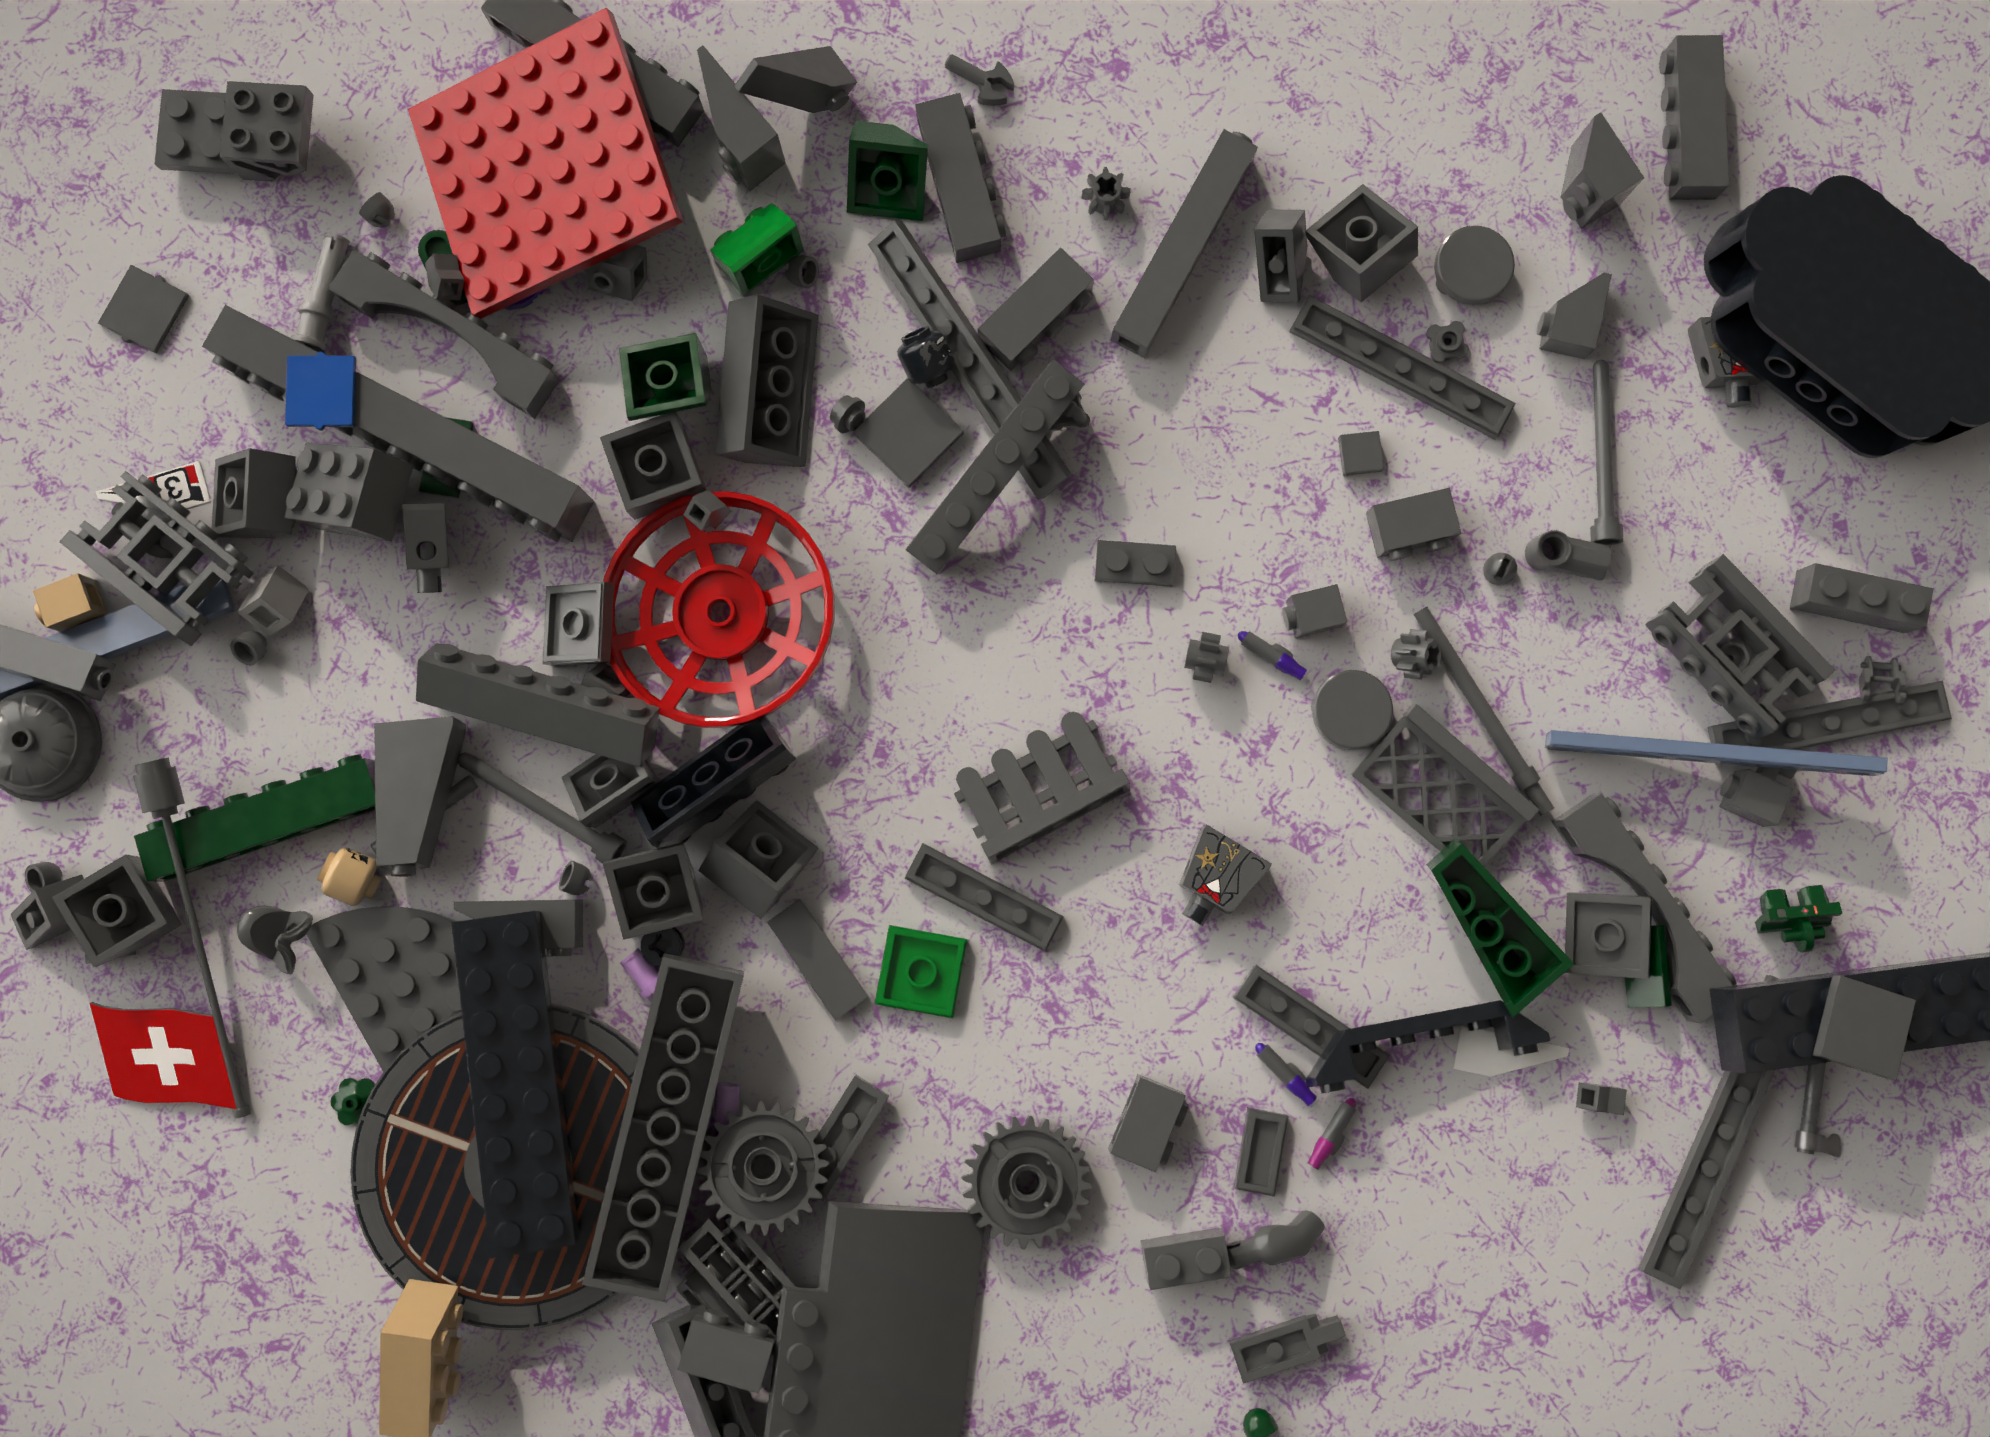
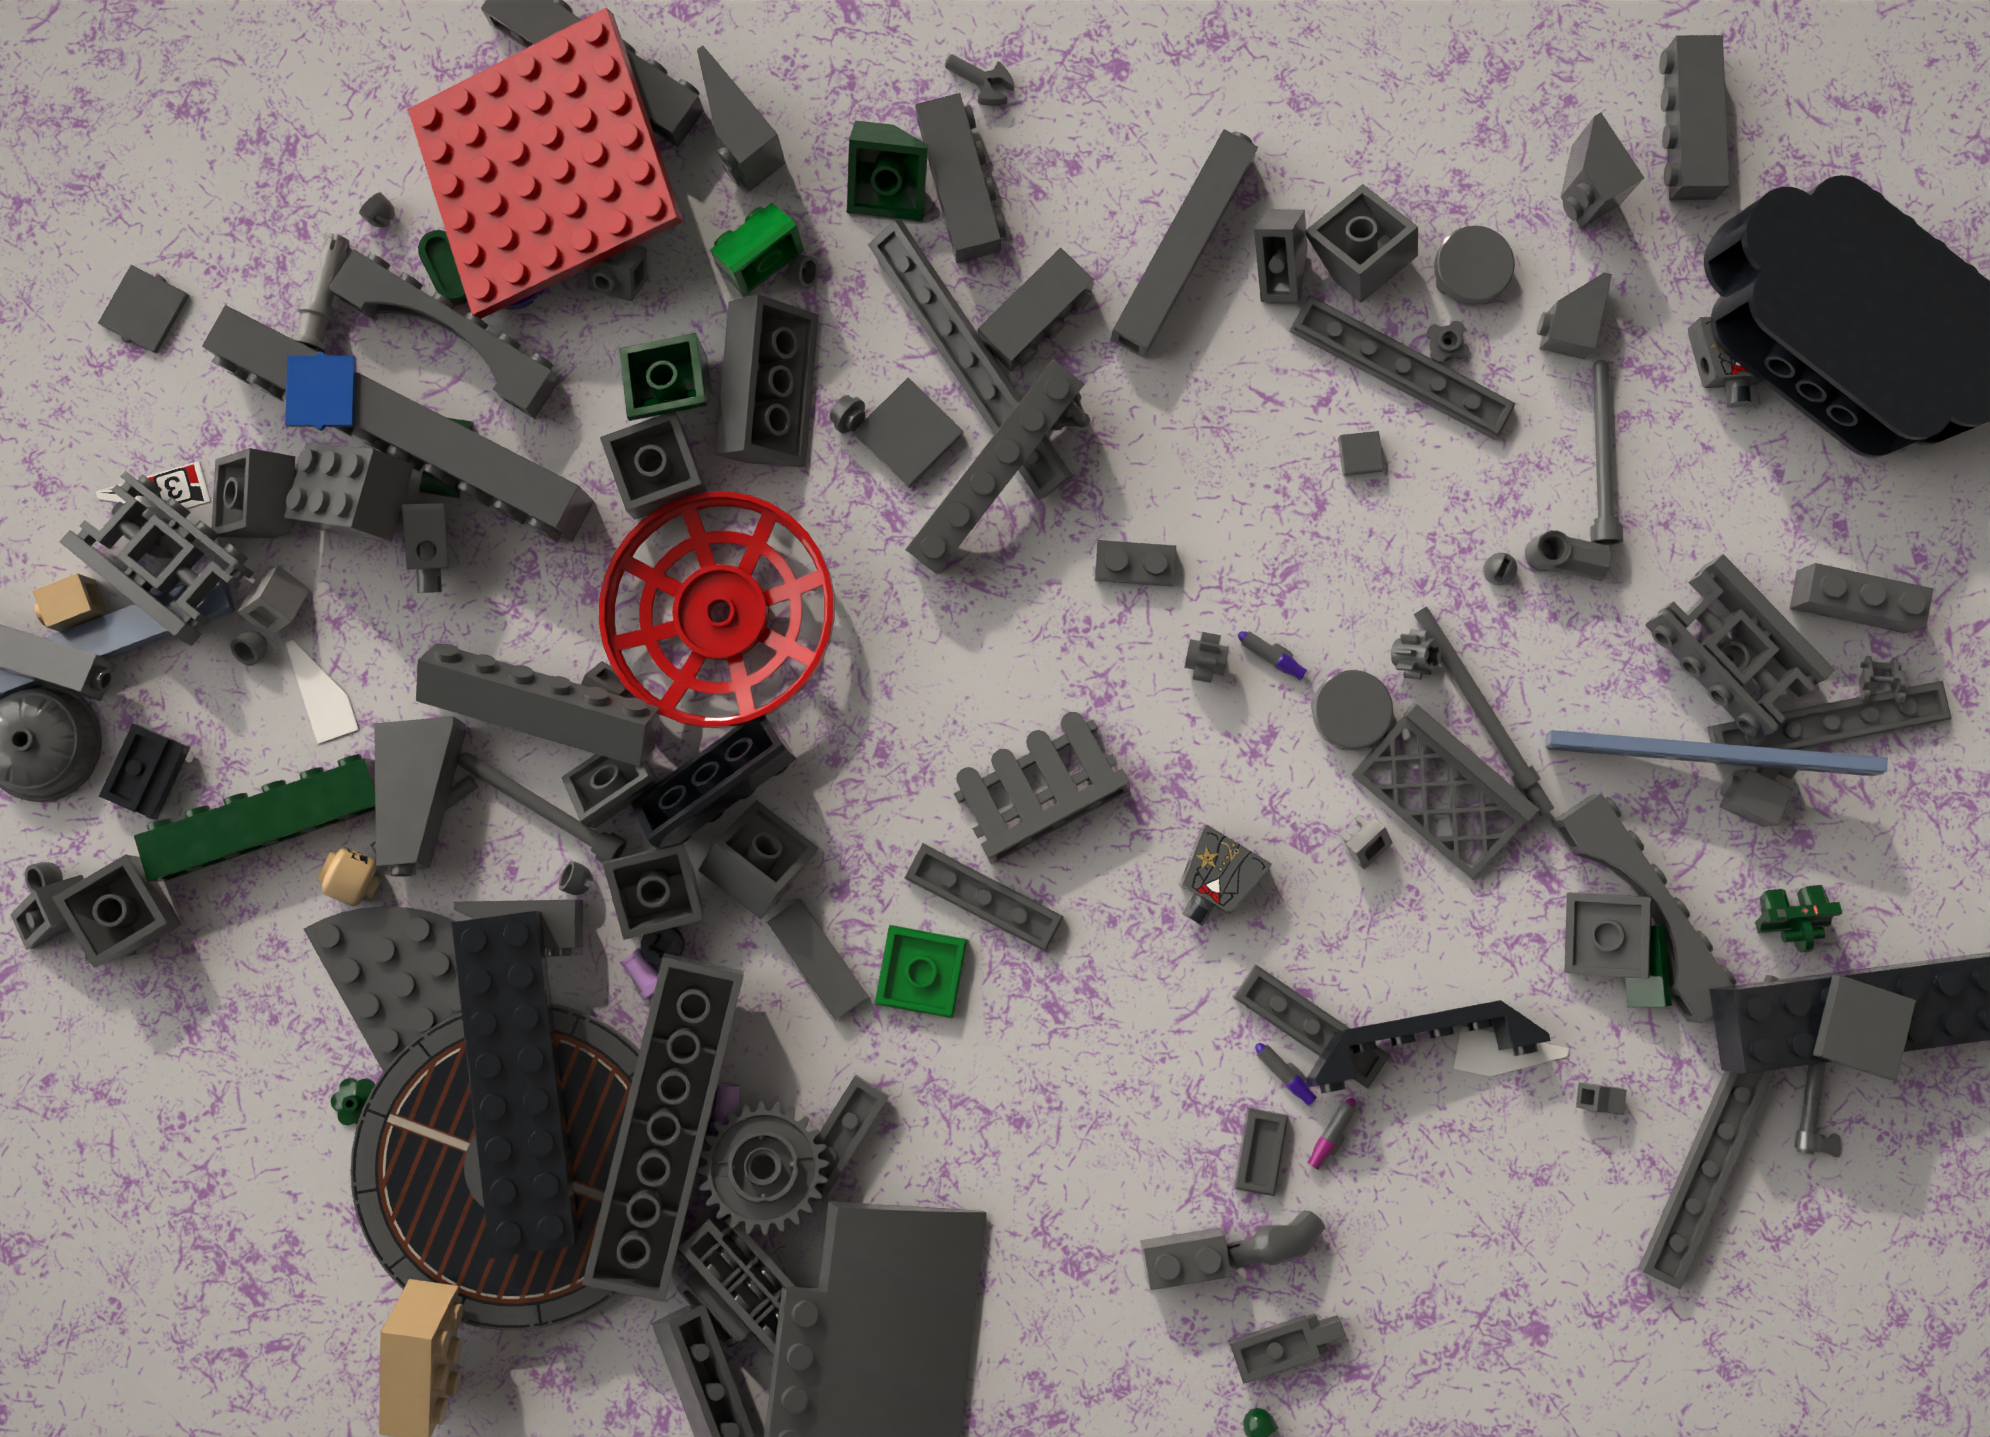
(144, 771): none -> black plate
(169, 1051): flag -> none
(244, 132): dark grey piece -> none
(268, 933): dark grey piece -> none
(323, 698): none -> white sticker
(444, 276): dark grey piece -> none
(578, 624): dark grey tile -> none
(706, 510): dark grey piece -> none
(727, 1350): dark grey brick -> none
(799, 79): dark grey slope -> none
(925, 357): black head -> none
(1057, 1187): dark grey gear -> none
(1107, 203): dark grey gear -> none
(1148, 1123): dark grey brick -> none
(1314, 611): dark grey brick -> none
(1368, 842): none -> tile
(1413, 524): dark grey brick -> none
(1505, 937): dark green wedge -> none

